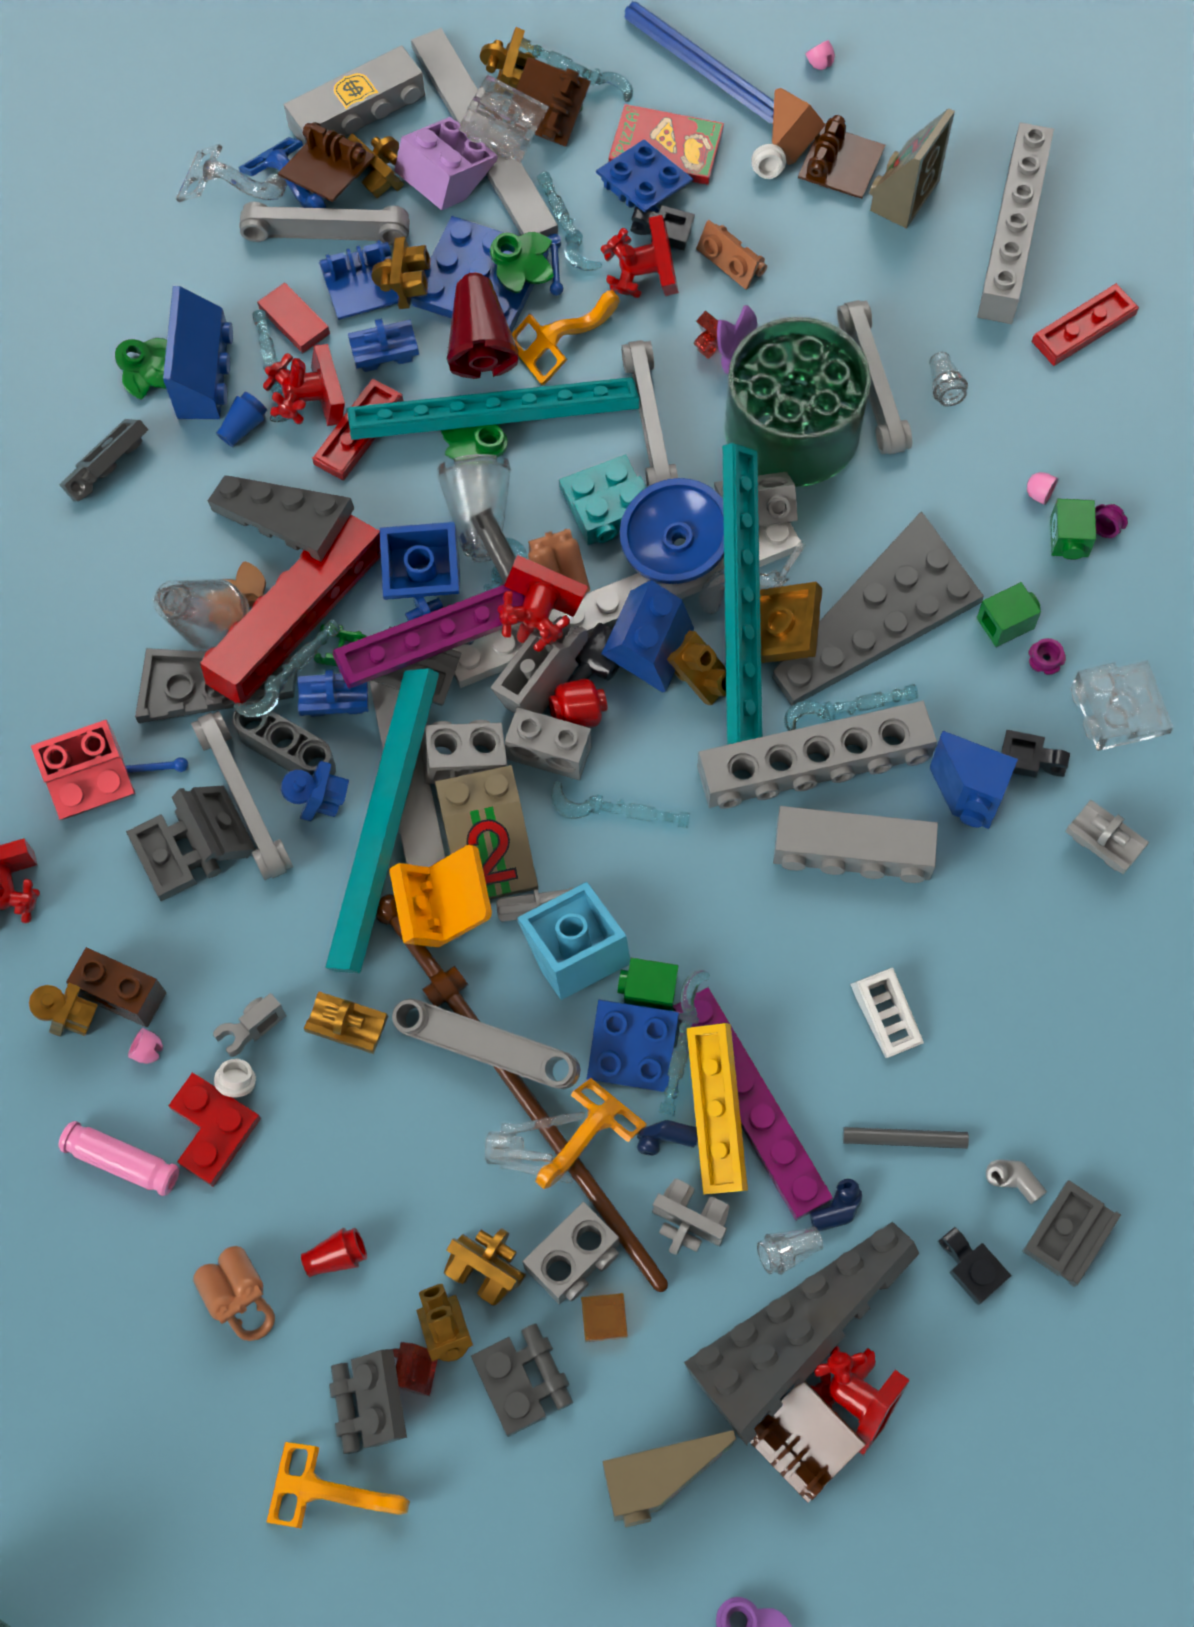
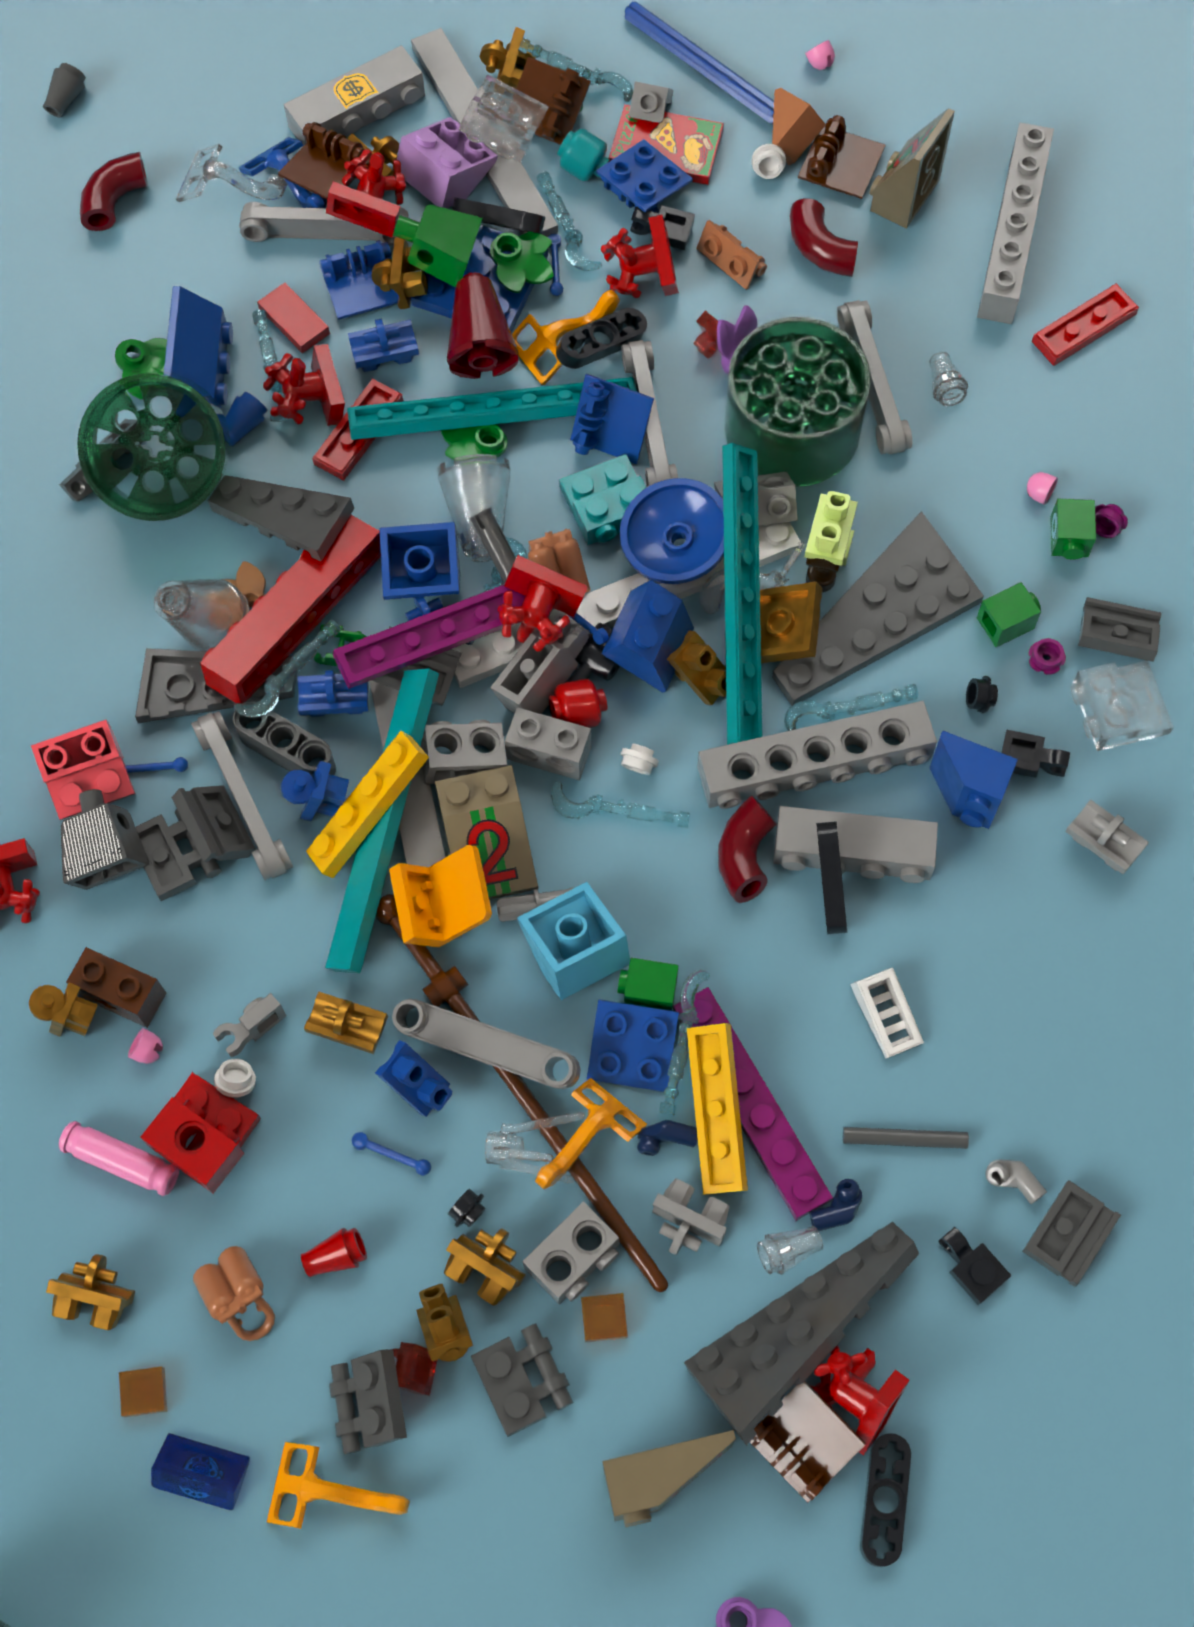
(64, 87): none -> dark grey cone
(73, 1290): none -> pearl gold hips
(98, 458): none -> clear green wheel
(99, 843): none -> dark grey torso
(107, 186): none -> dark red cylinder
(143, 1392): none -> clear orange tile
(199, 1471): none -> clear blue slope
(205, 1165): none -> red brick
(361, 1141): none -> blue hinge
(366, 203): none -> red piece
(367, 804): none -> yellow plate
(415, 1080): none -> blue hips
(440, 241): none -> green torso
(467, 1208): none -> black plate
(501, 216): none -> black beam
(582, 154): none -> teal head
(595, 350): none -> black beam
(599, 635): none -> blue hinge
(610, 419): none -> blue hinge
(639, 759): none -> white plate
(649, 102): none -> light grey bracket
(739, 850): none -> dark red cylinder
(816, 241): none -> dark red cylinder
(830, 538): none -> yellowish green hips
(831, 877): none -> black beam
(899, 1467): none -> black beam
(981, 694): none -> black plate
(1120, 629): none -> dark grey plate

